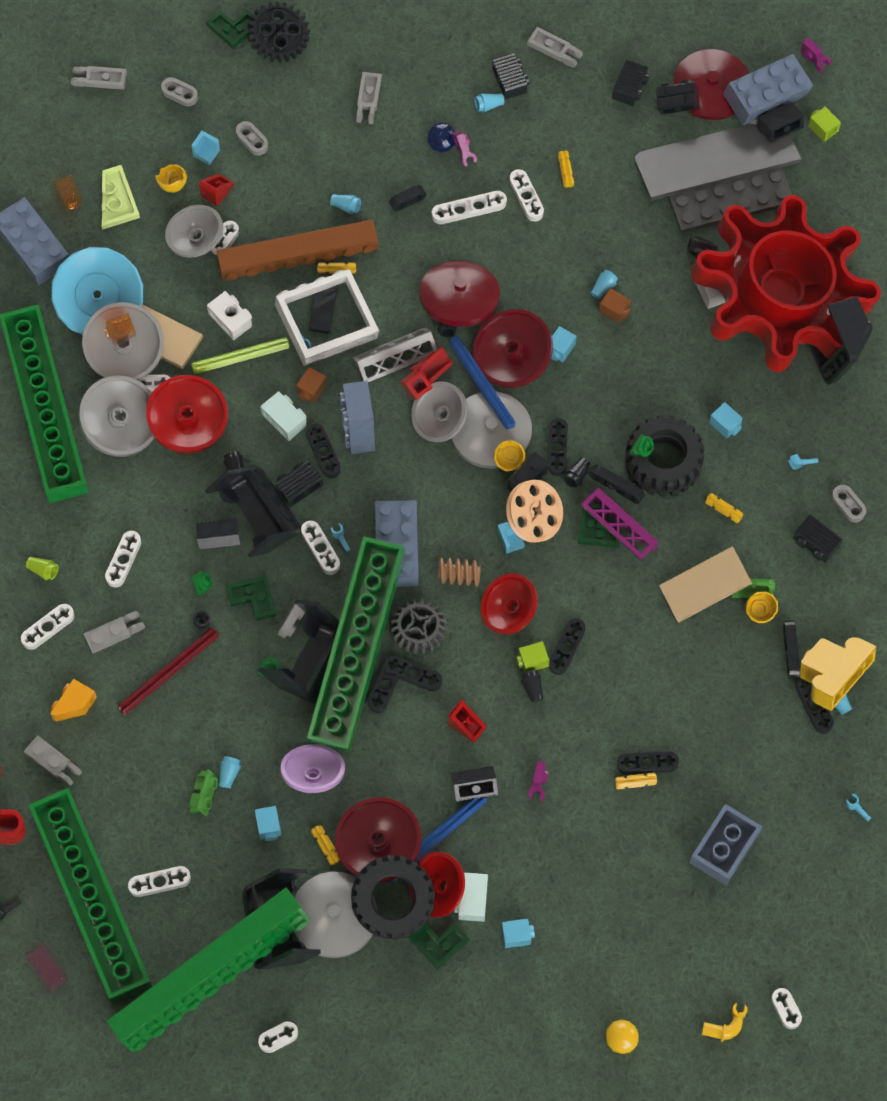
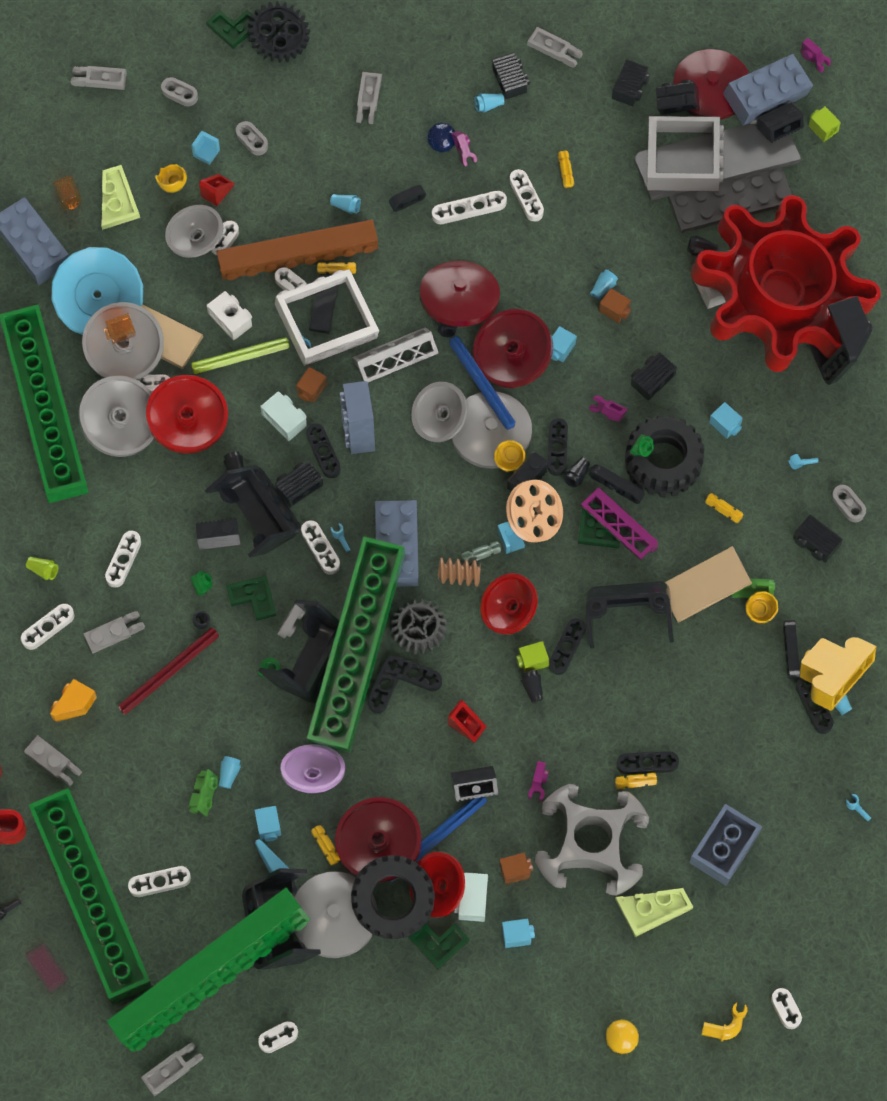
(170, 1070): none -> light grey hinge
(269, 858): none -> medium azure slope
(292, 277): none -> white beam
(425, 373): red arch -> none
(481, 552): none -> sand green axle
(515, 868): none -> dark orange brick
(574, 857): none -> light grey piece
(611, 409): none -> magenta plate
(649, 593): none -> black windscreen
(653, 375): none -> black brick
(653, 909): none -> yellowish green wing
(684, 181): none -> light grey window

